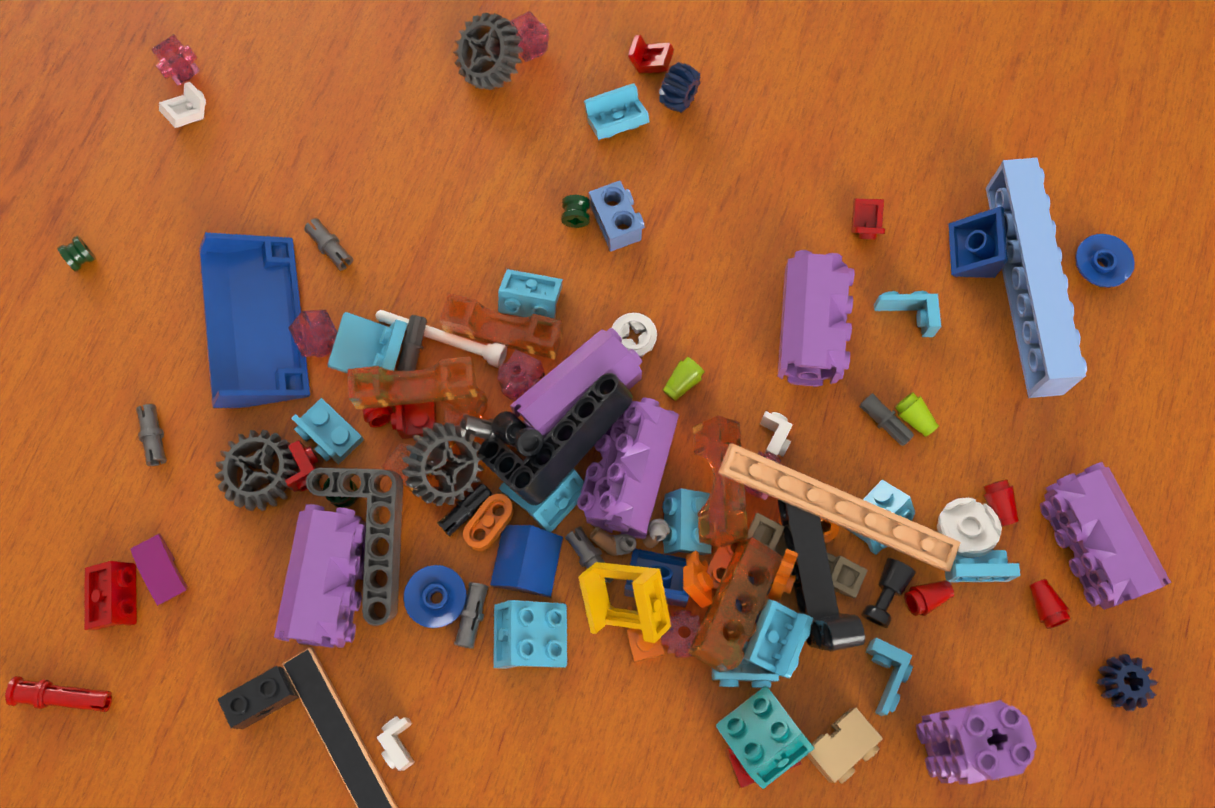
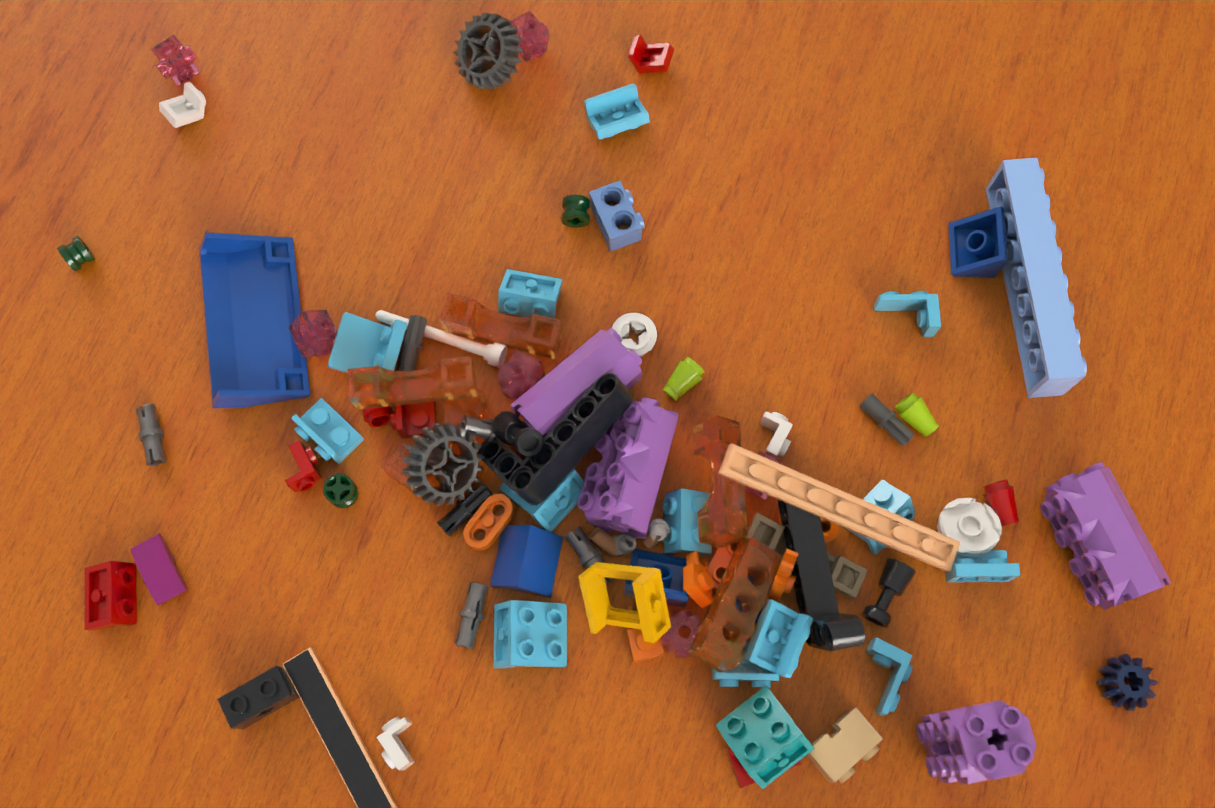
(44, 693): red pin -> none
(251, 480): dark grey gear -> none
(322, 578): medium lavender brick -> none
(328, 244): flat silver pin -> none
(375, 530): dark grey beam -> none
(424, 585): blue dish -> none
(679, 87): dark blue gear -> none
(815, 319): medium lavender brick -> none
(867, 217): red bracket -> none
(927, 597): red cone -> none
(1049, 605): red cone -> none
(1112, 253): blue dish -> none

